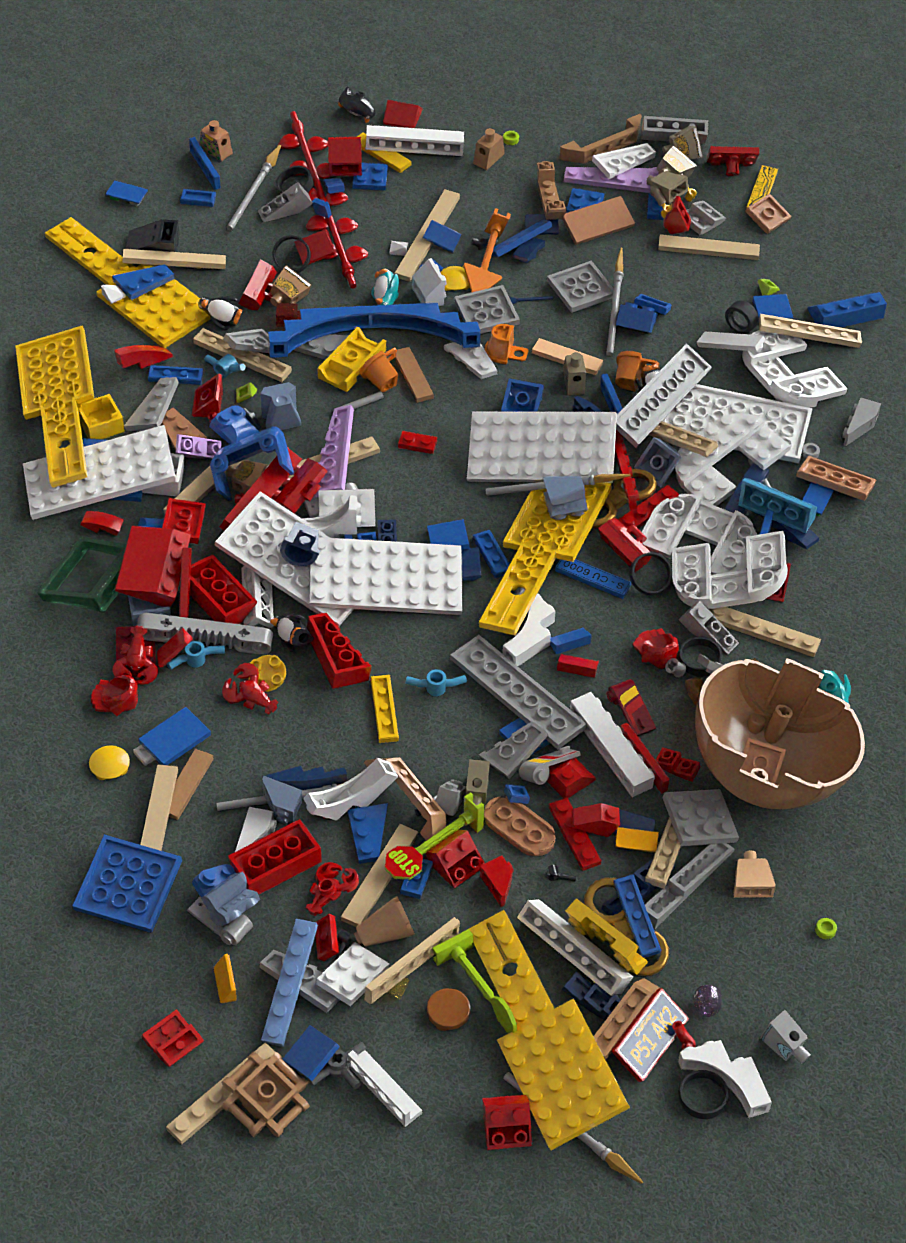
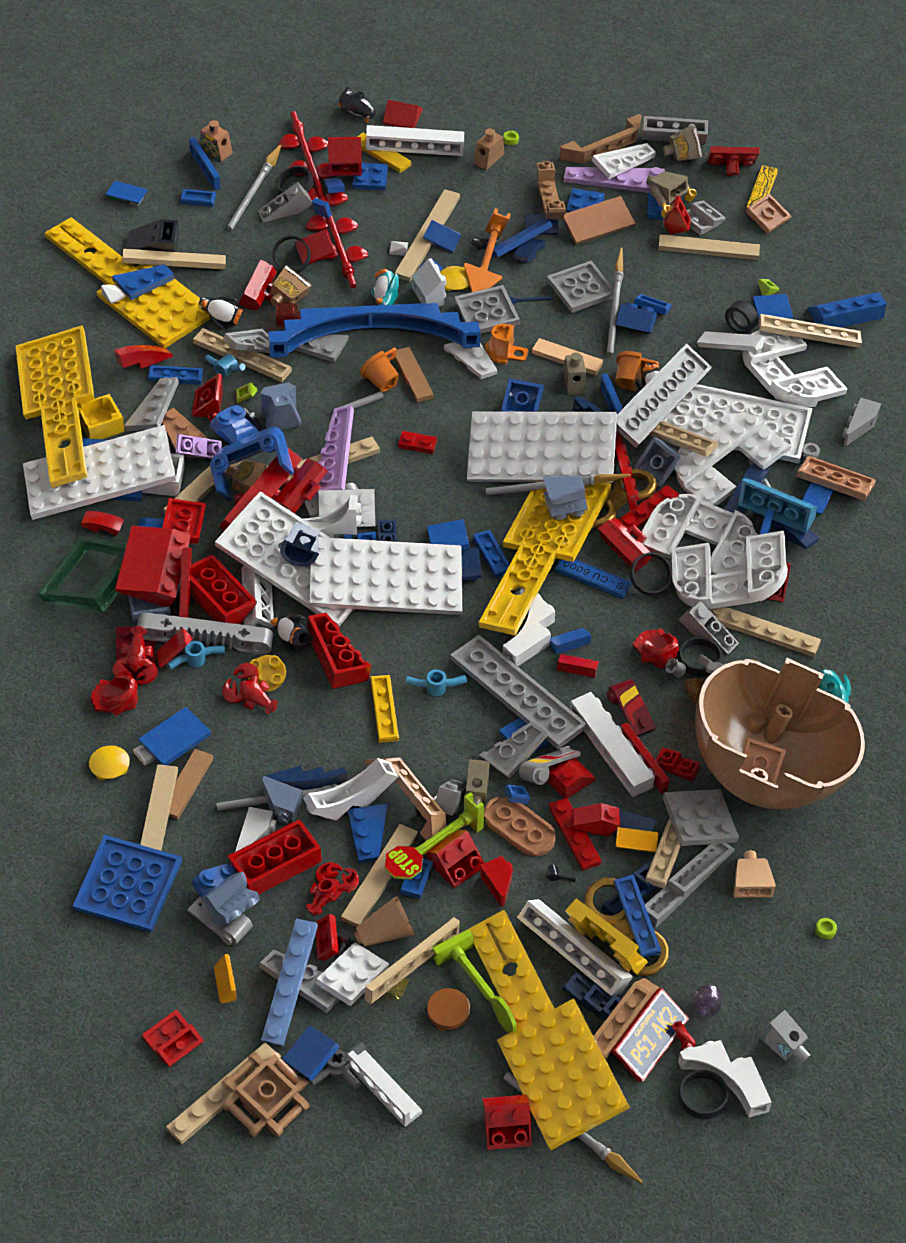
(347, 359): yellow piece -> none
(676, 163): dark tan torso -> none

